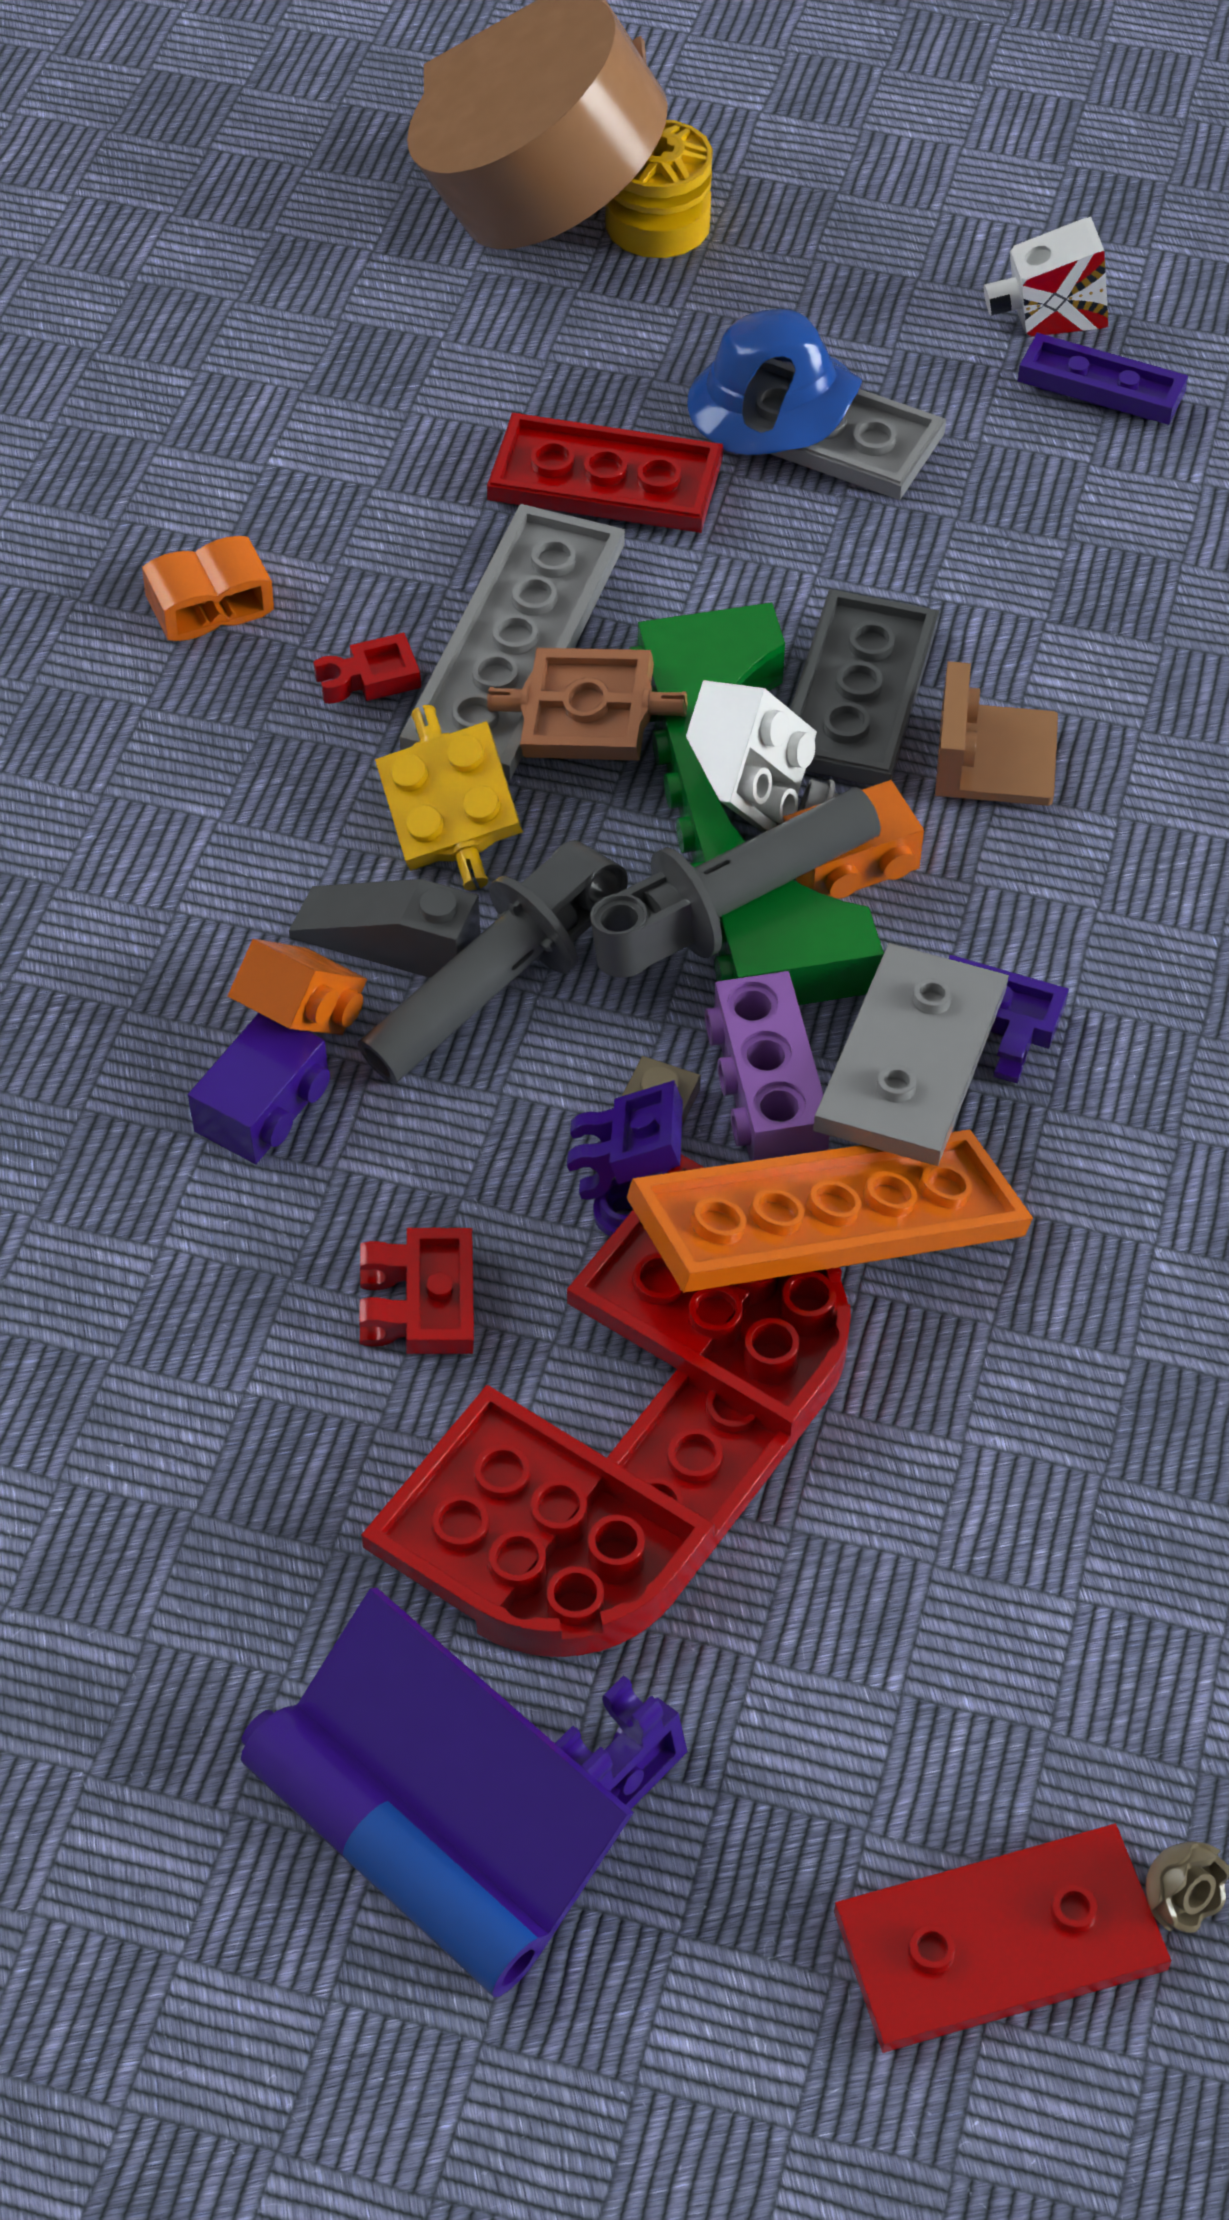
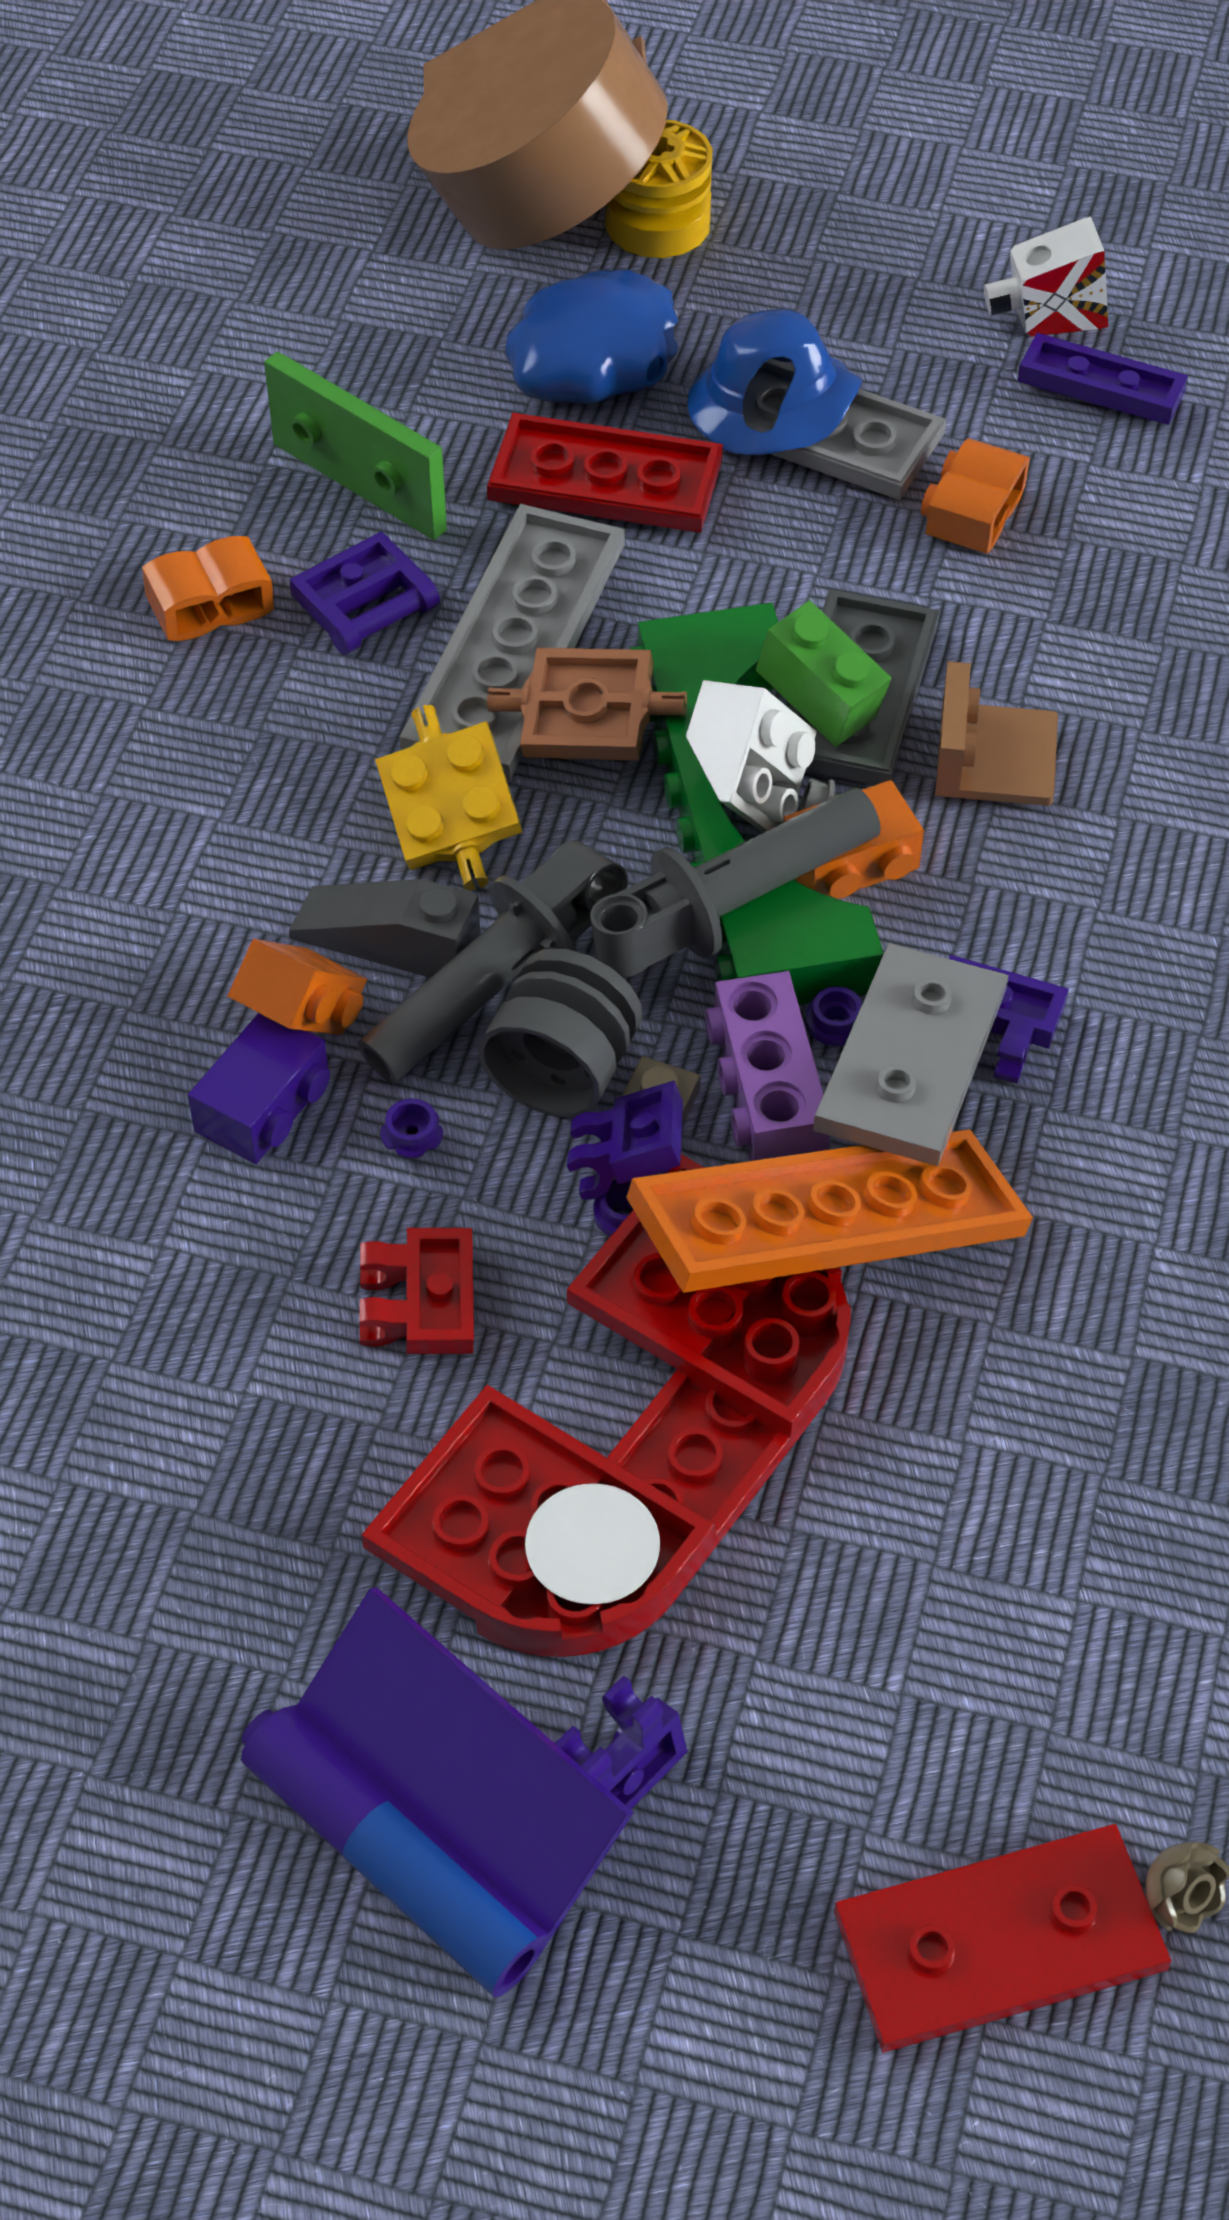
(356, 445): none -> bright green plate
(356, 579): none -> dark purple plate
(375, 667): red plate -> none
(408, 1116): none -> dark purple plate
(560, 1032): none -> dark grey wheel
(592, 1543): none -> white sticker
(593, 338): none -> blue piece
(822, 673): none -> bright green brick
(832, 1004): none -> dark purple plate
(975, 495): none -> orange brick

